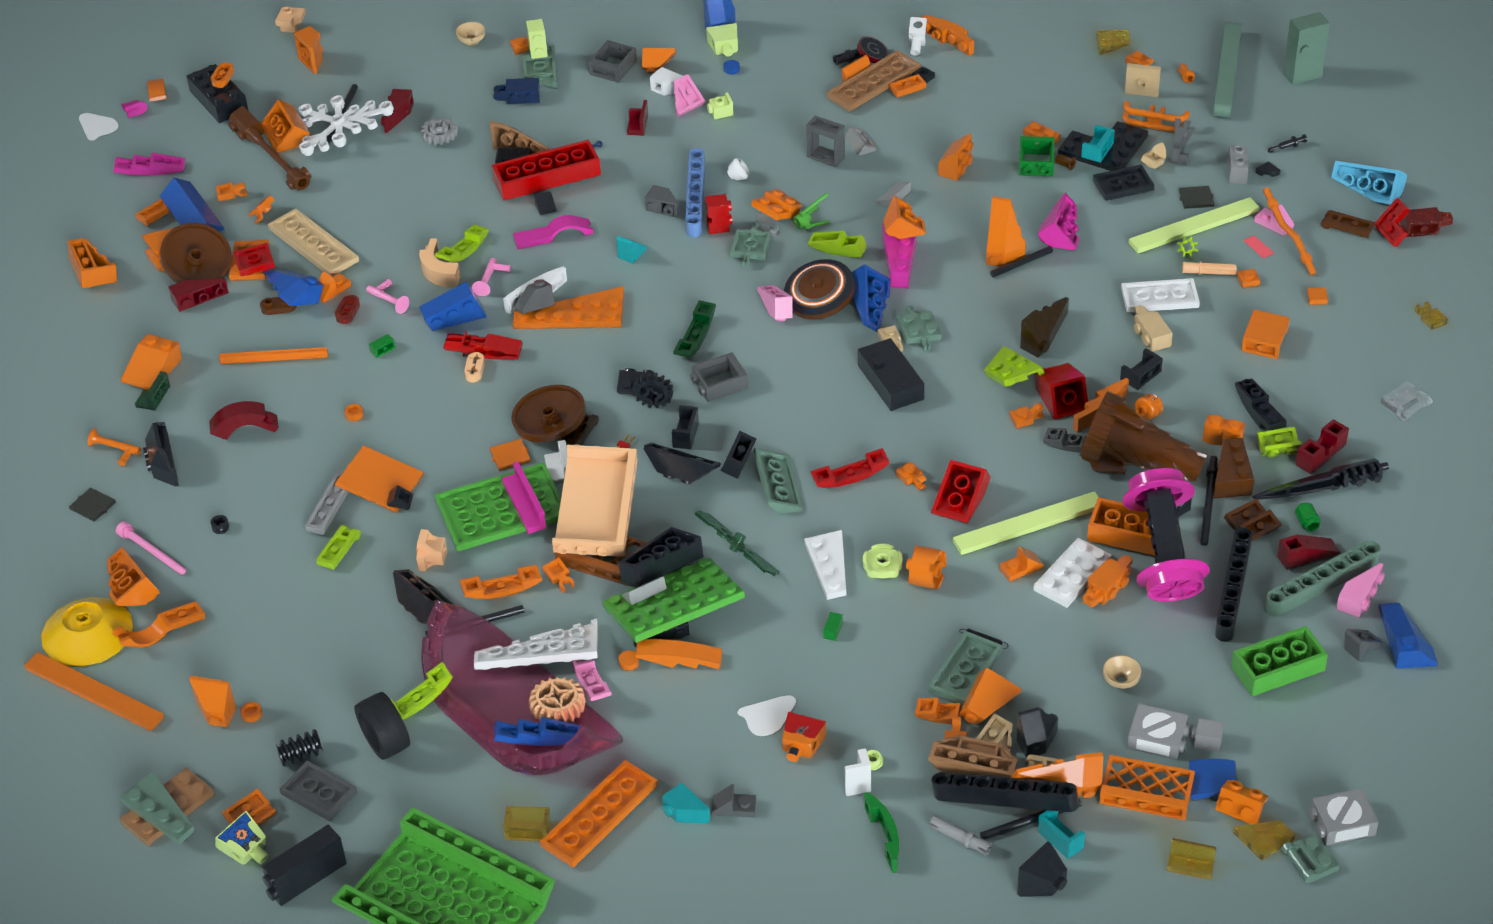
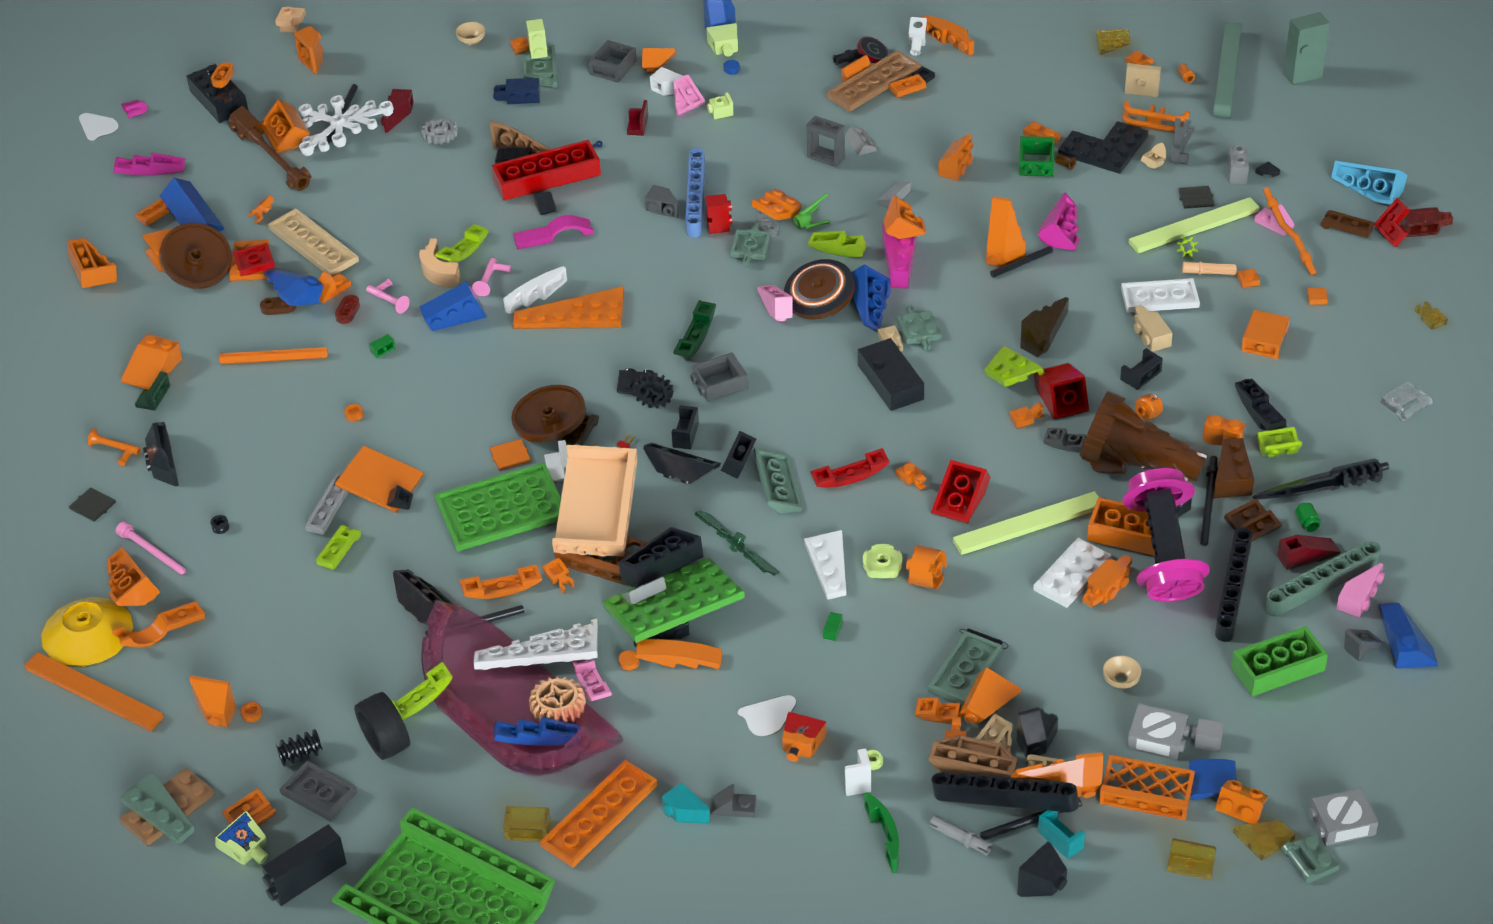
(156, 89): orange slope -> none
(195, 292): dark red slope -> none
(228, 191): orange plate -> none
(239, 415): dark red arch -> none
(430, 550): light nougat brick -> none
(472, 366): light nougat beam -> none
(490, 346): red arm -> none
(524, 500): dark pink fence -> none
(535, 297): dark grey slope -> none
(629, 249): teal slope -> none
(738, 170): white cone -> none
(1022, 565): orange slope -> none
(1085, 418): orange slope -> none
(1099, 145): teal panel -> none
(1123, 182): black plate -> none
(1258, 246): coral sticker -> none
(1292, 142): black piece -> none
(1315, 454): dark red arch -> none

